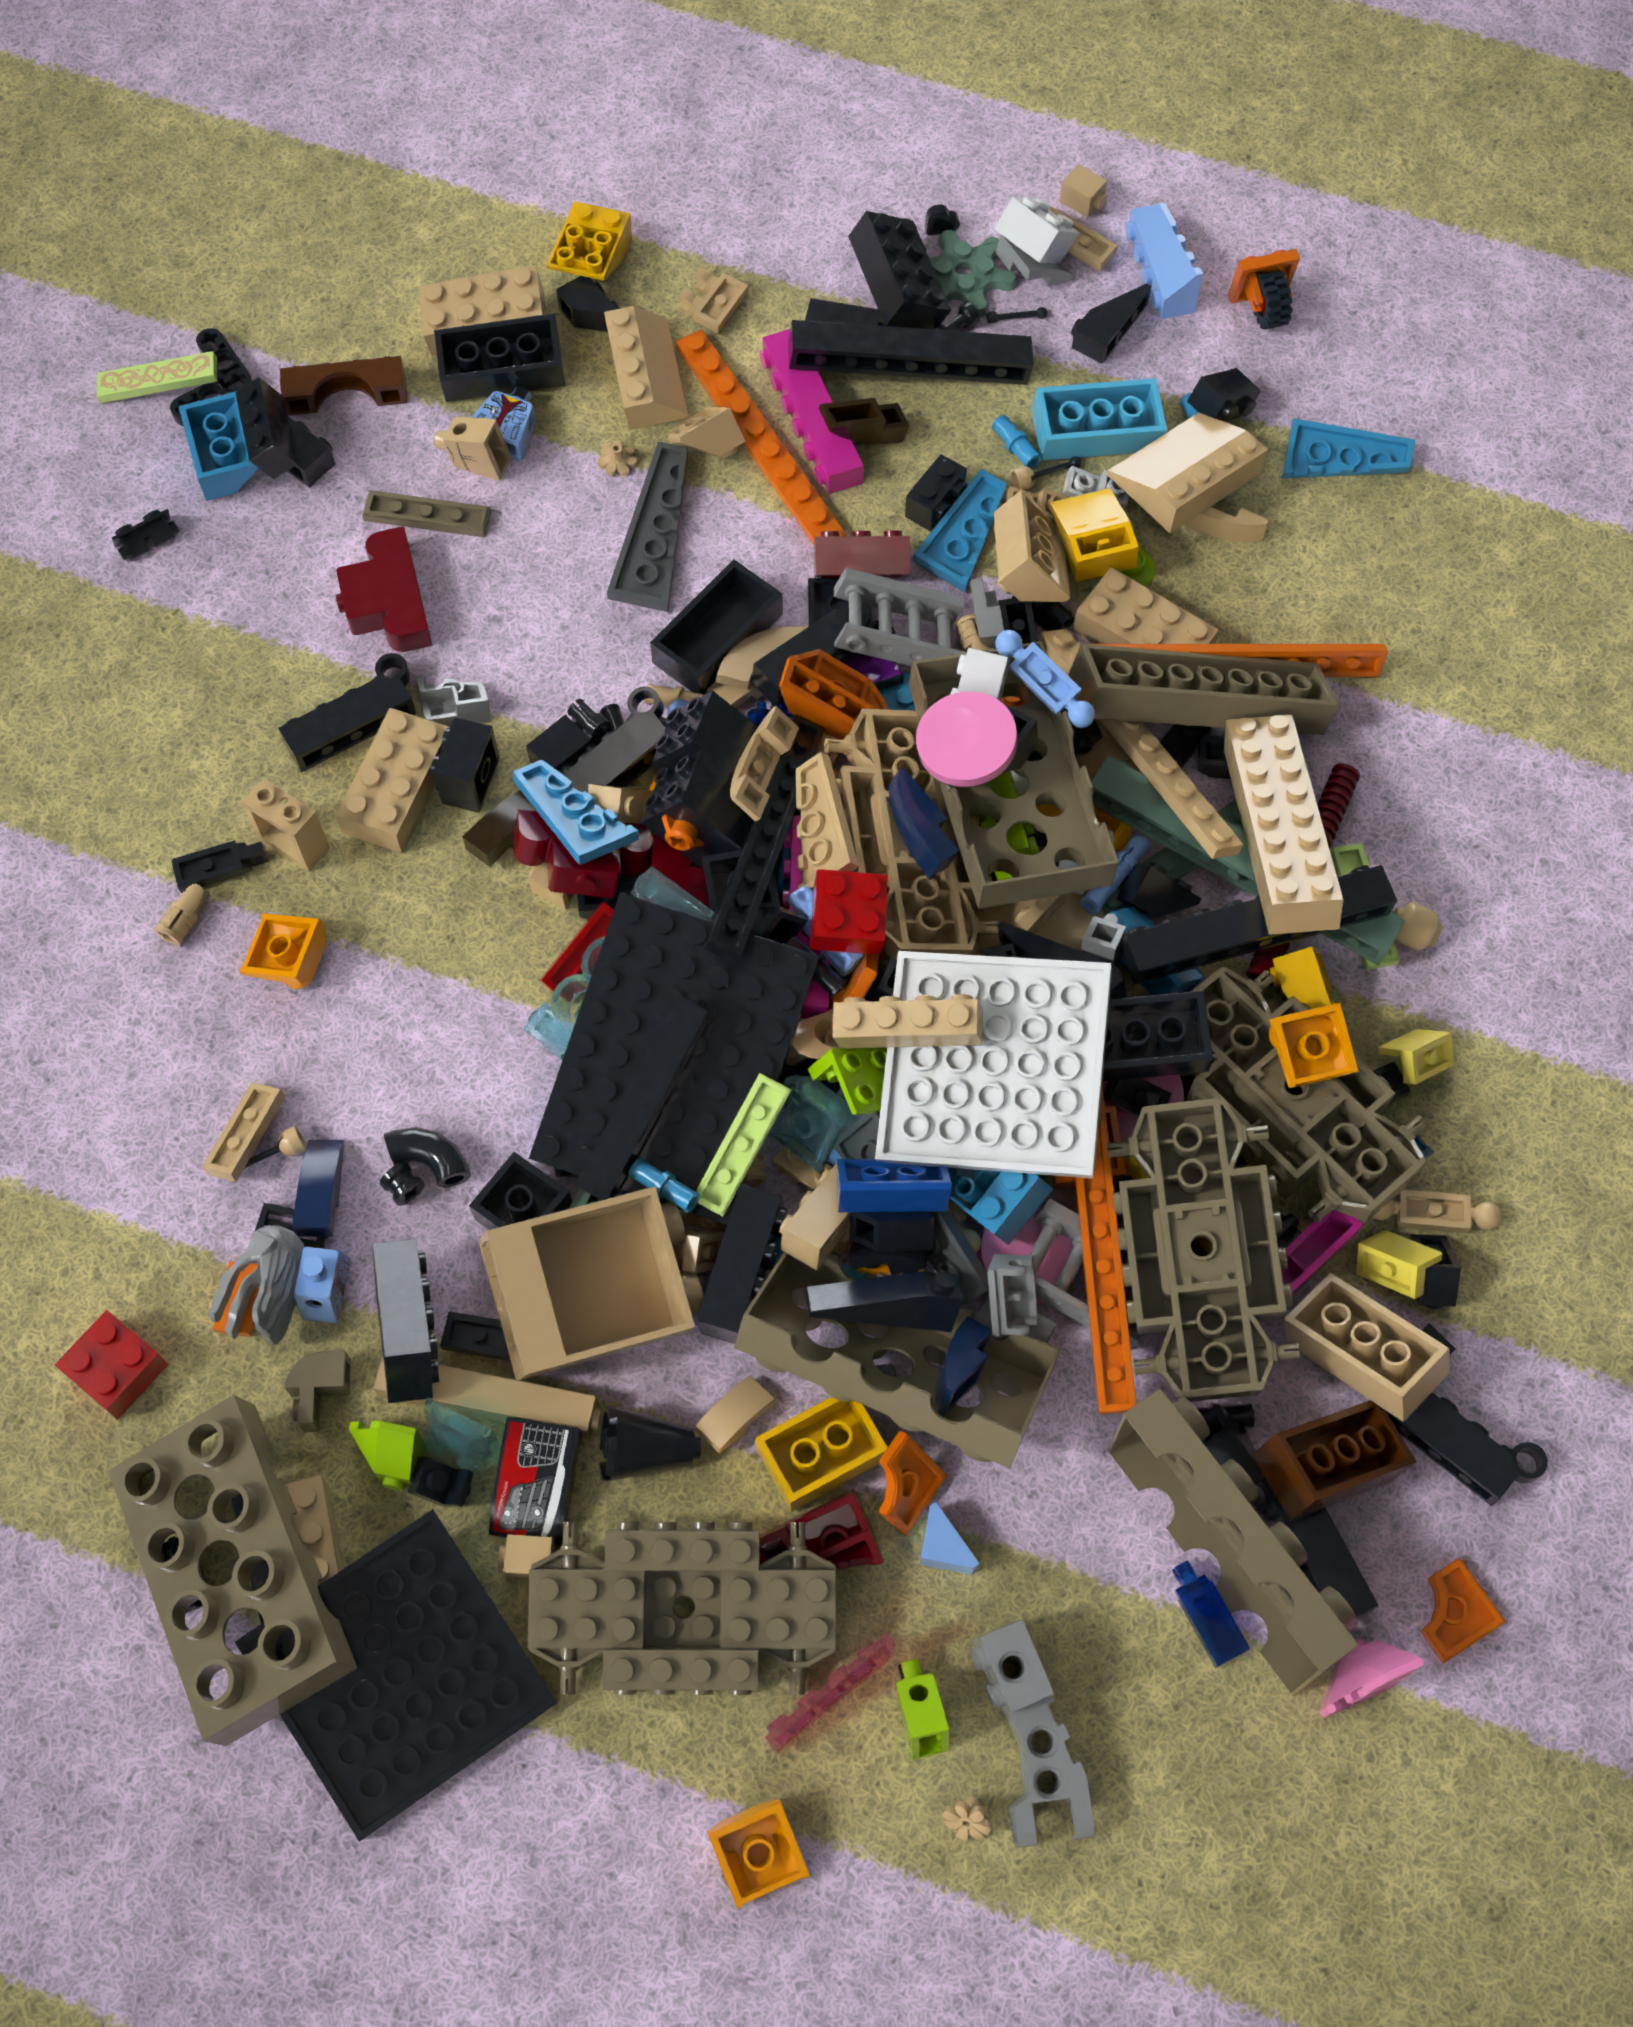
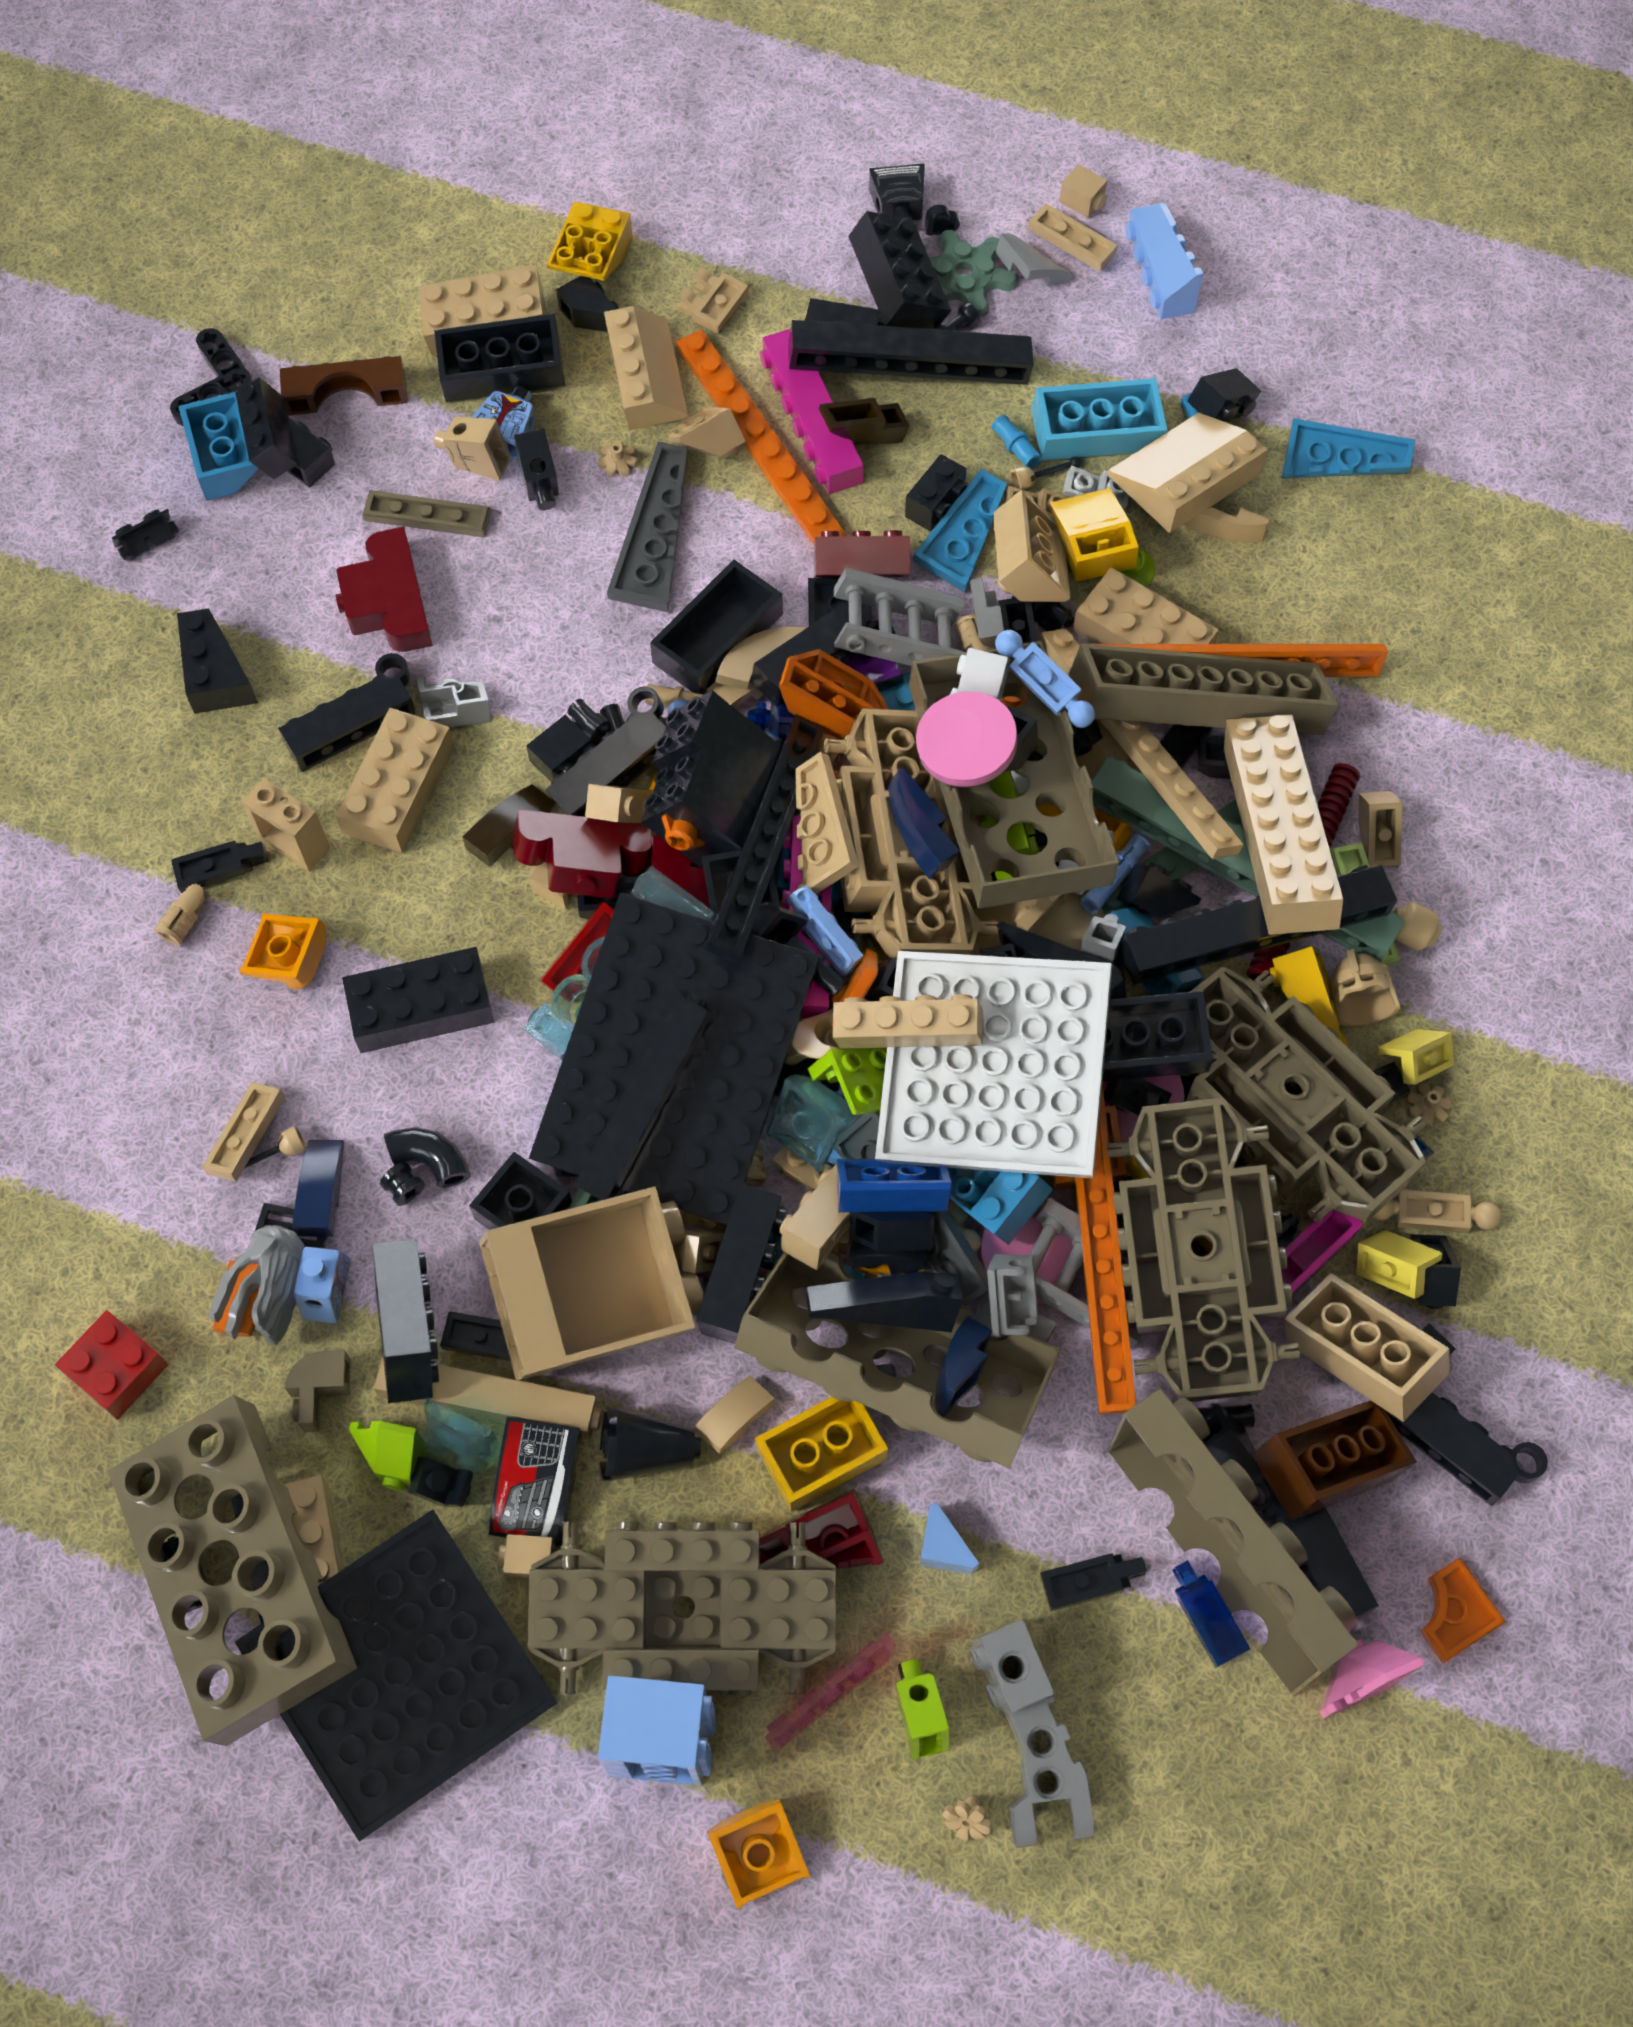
(157, 377): yellowish green tile -> none
(209, 665): none -> black wedge
(417, 1000): none -> black brick
(465, 764): black brick -> none
(537, 468): none -> black torso
(572, 815): dark azure wing -> none
(657, 1730): none -> light blue brick
(665, 1185): dark azure pin -> none
(742, 1144): yellowish green tile -> none
(759, 761): tan slope -> none
(848, 911): red brick -> none
(898, 190): none -> black torso
(910, 1480): orange tile -> none
(993, 317): black hinge -> none
(1037, 229): white brick -> none
(1089, 1580): none -> black hinge
(1108, 323): black slope -> none
(1267, 286): plate -> none
(1313, 1045): light orange slope -> none
(1363, 990): none -> tan helmet
(1381, 827): none -> tan slope
(1429, 1104): none -> tan plant

